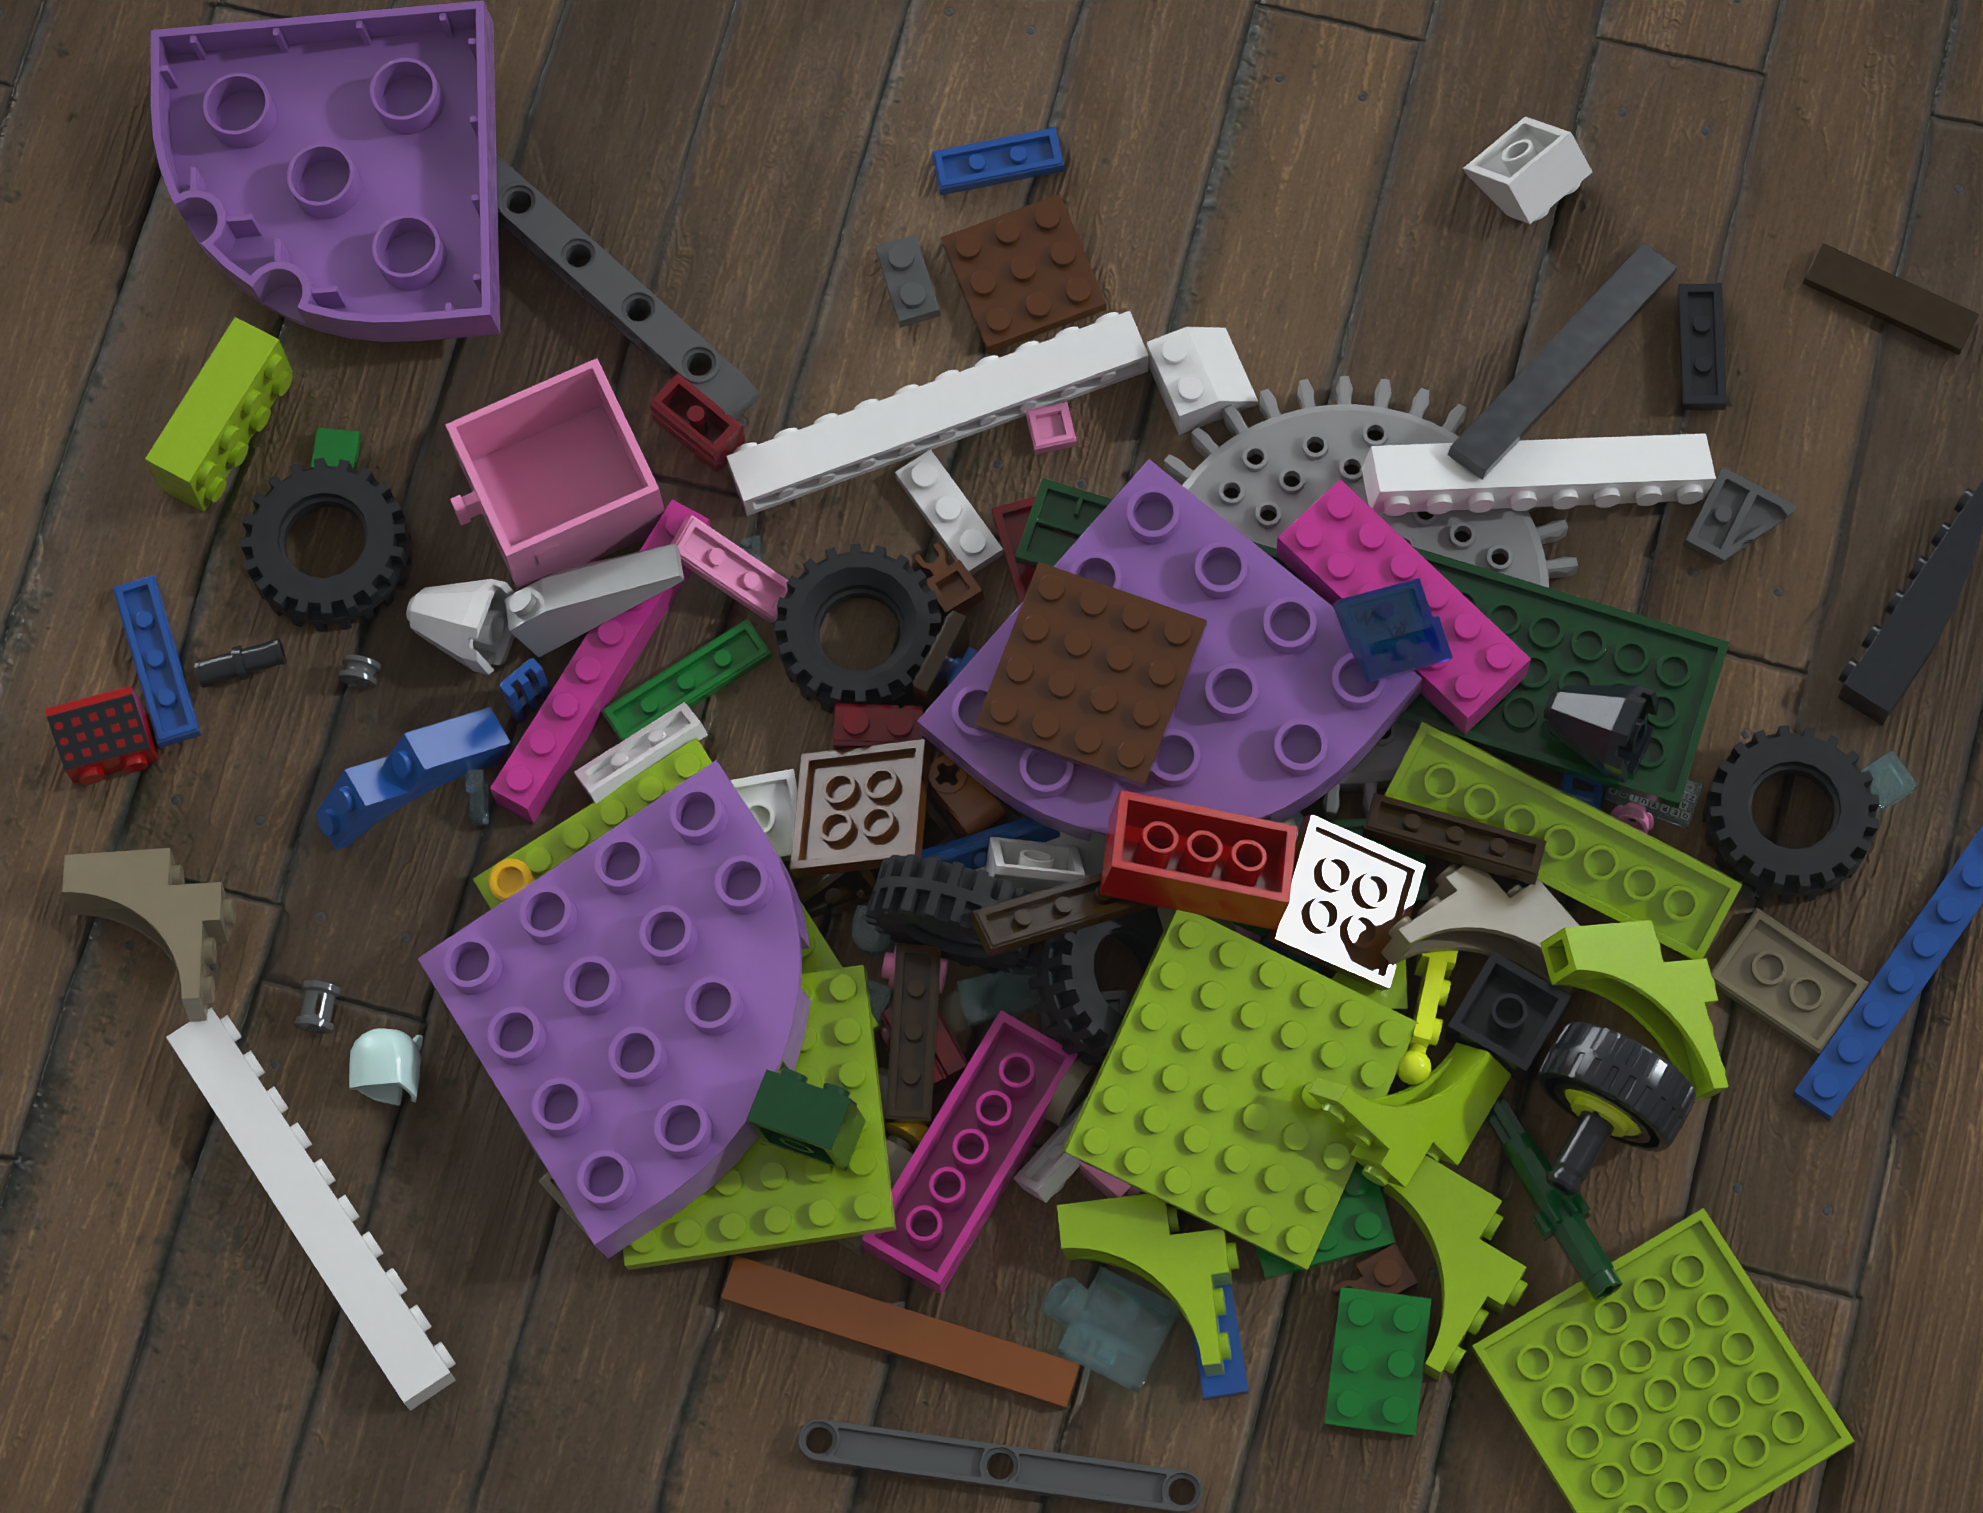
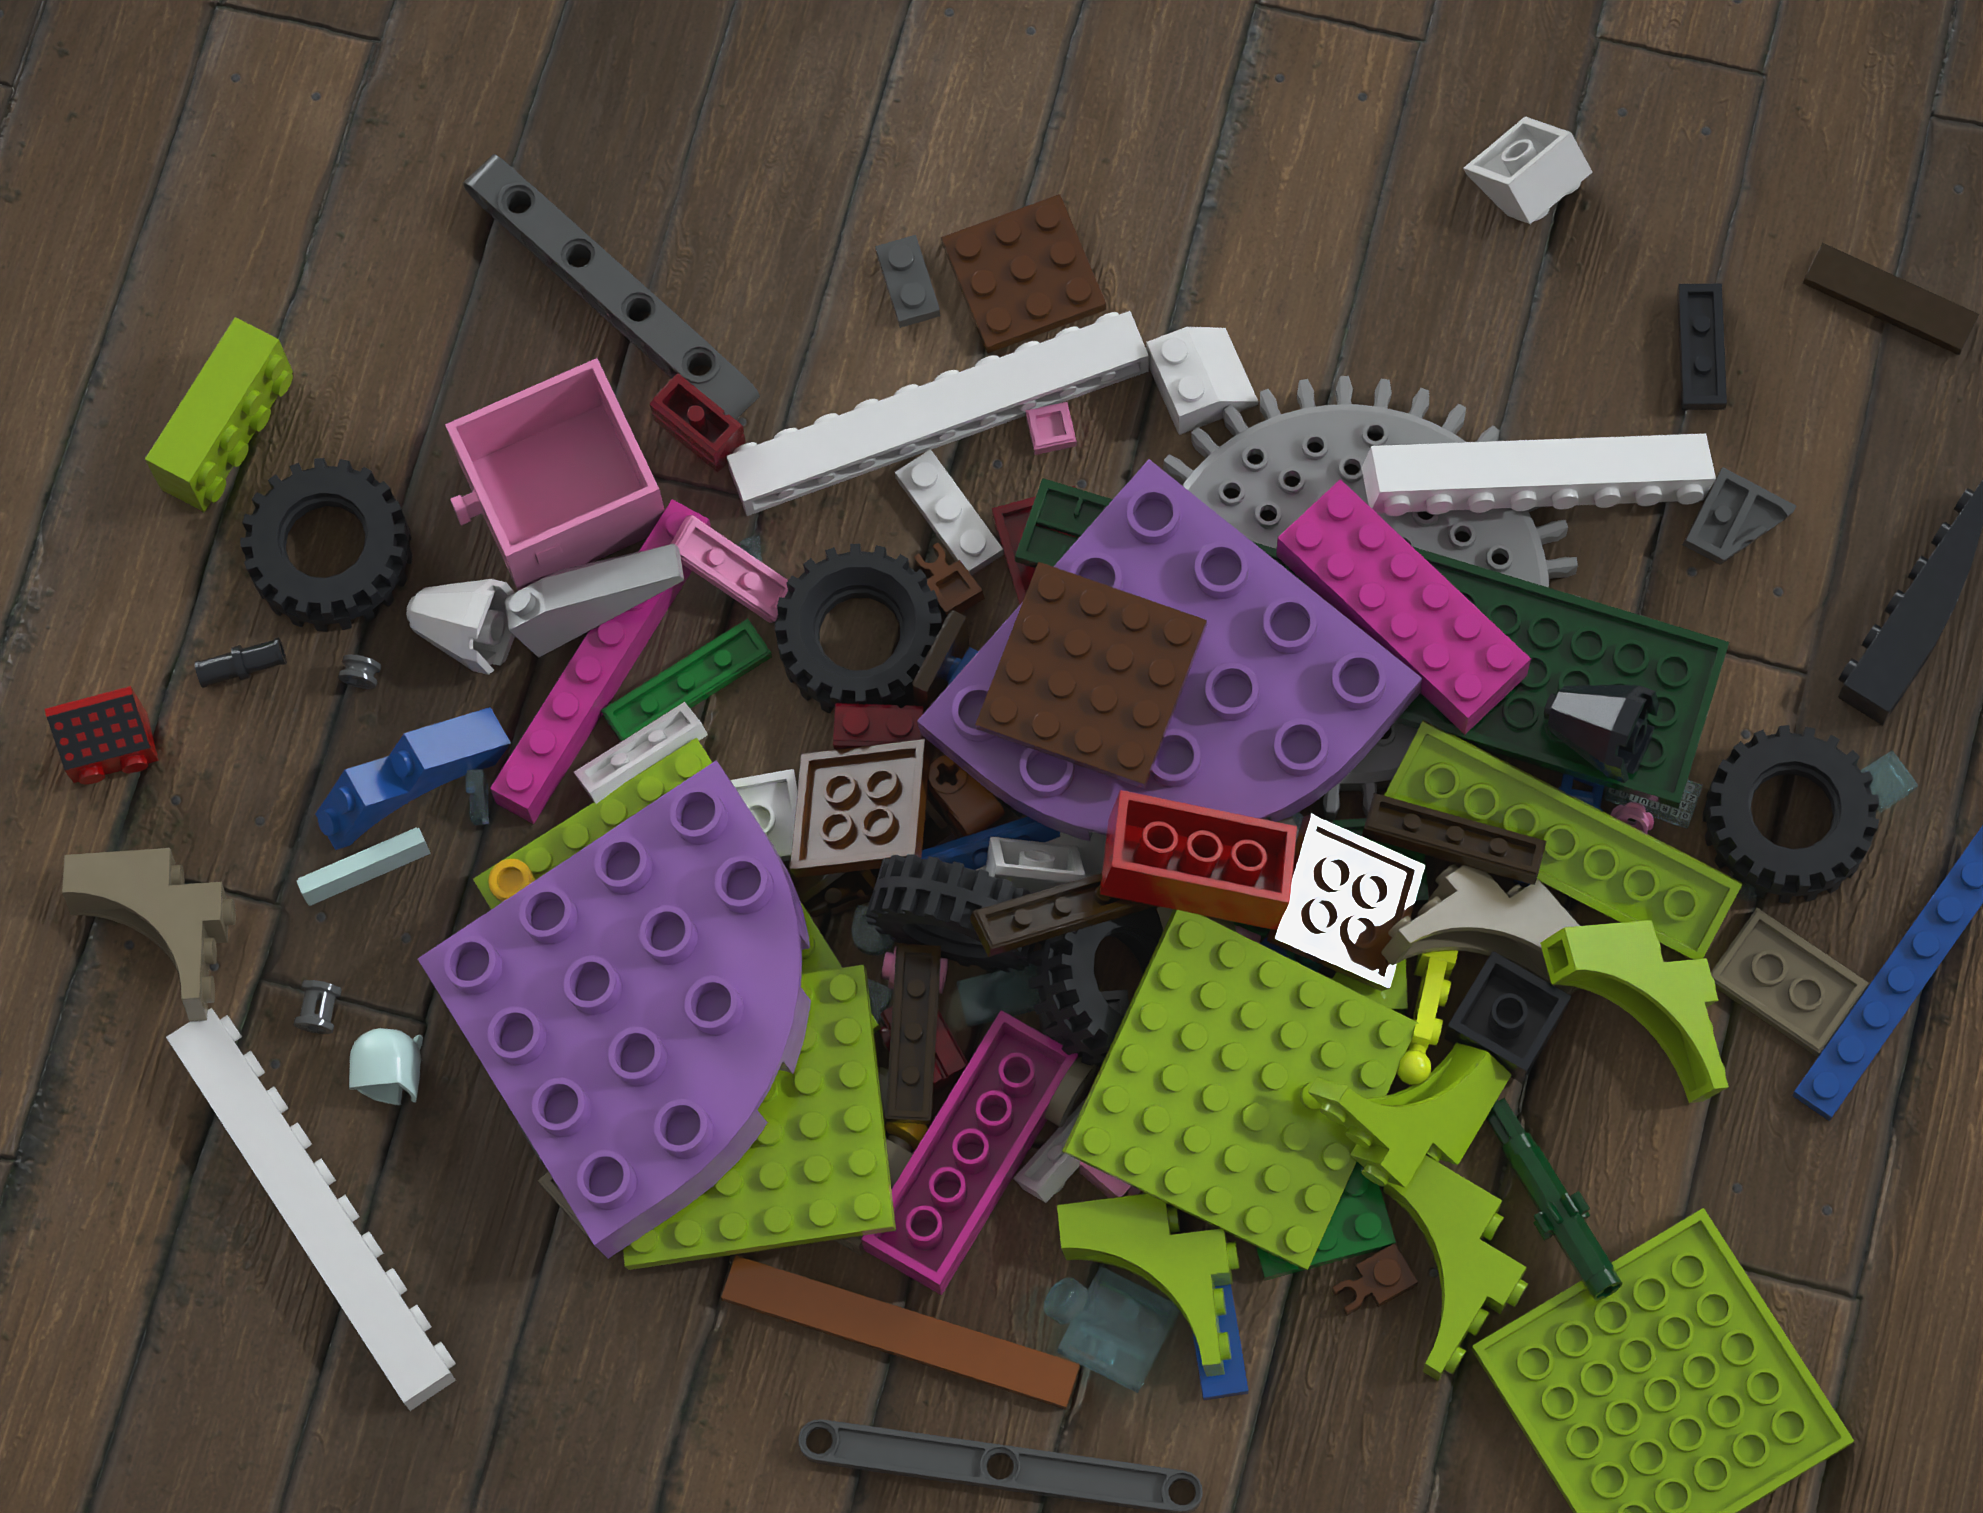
(157, 661): blue tile -> none
(337, 445): green tile -> none
(341, 164): medium lavender plate -> none
(363, 866): none -> light aqua tile
(530, 694): blue tile -> none
(806, 1118): dark green brick -> none
(998, 161): blue tile -> none
(1377, 1361): green plate -> none
(1392, 630): clear blue slope -> none
(1562, 361): black tile -> none
(1614, 1093): black wheel -> none

